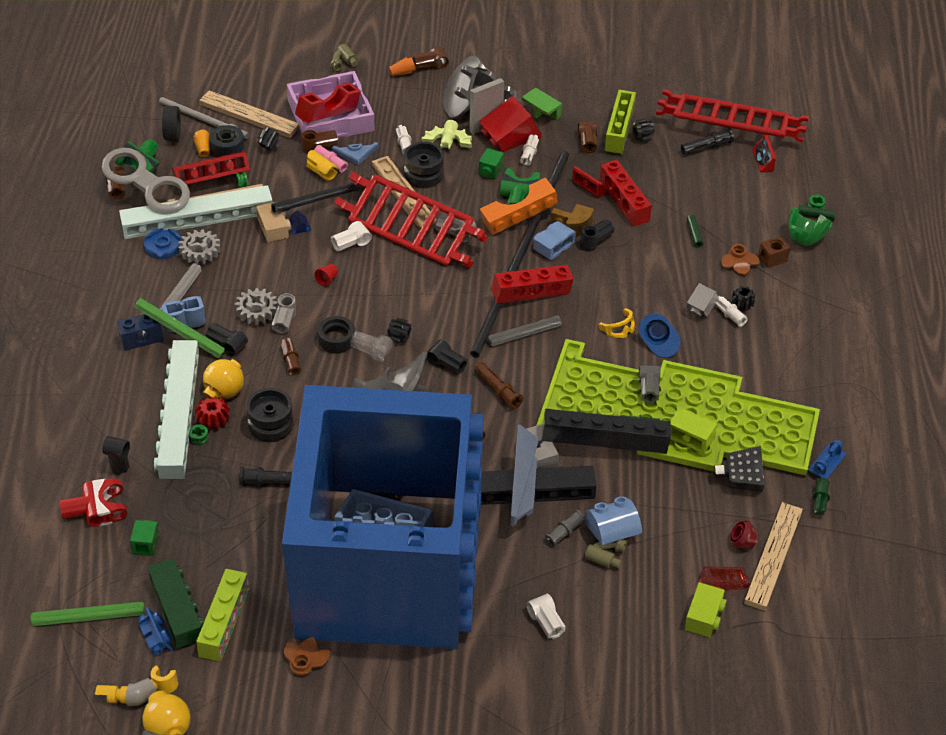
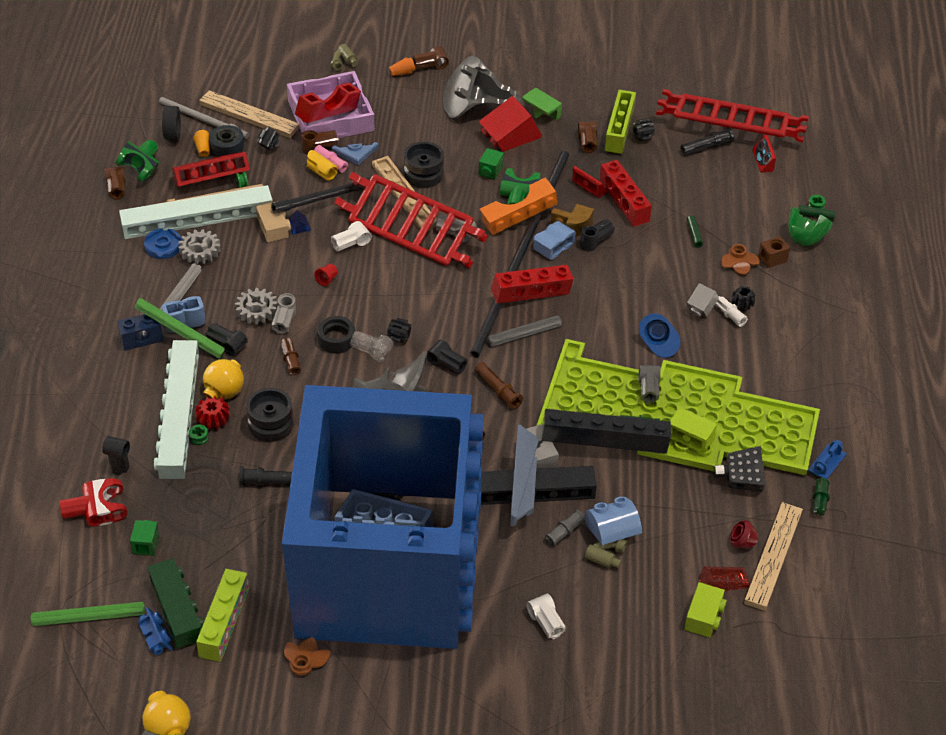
(138, 693): yellow piece -> none
(146, 180): light grey bar -> none
(404, 139): white axle -> none
(448, 134): yellowish green animal -> none
(483, 101): light grey tile -> none
(529, 150): white axle -> none
(607, 328): yellow helmet -> none

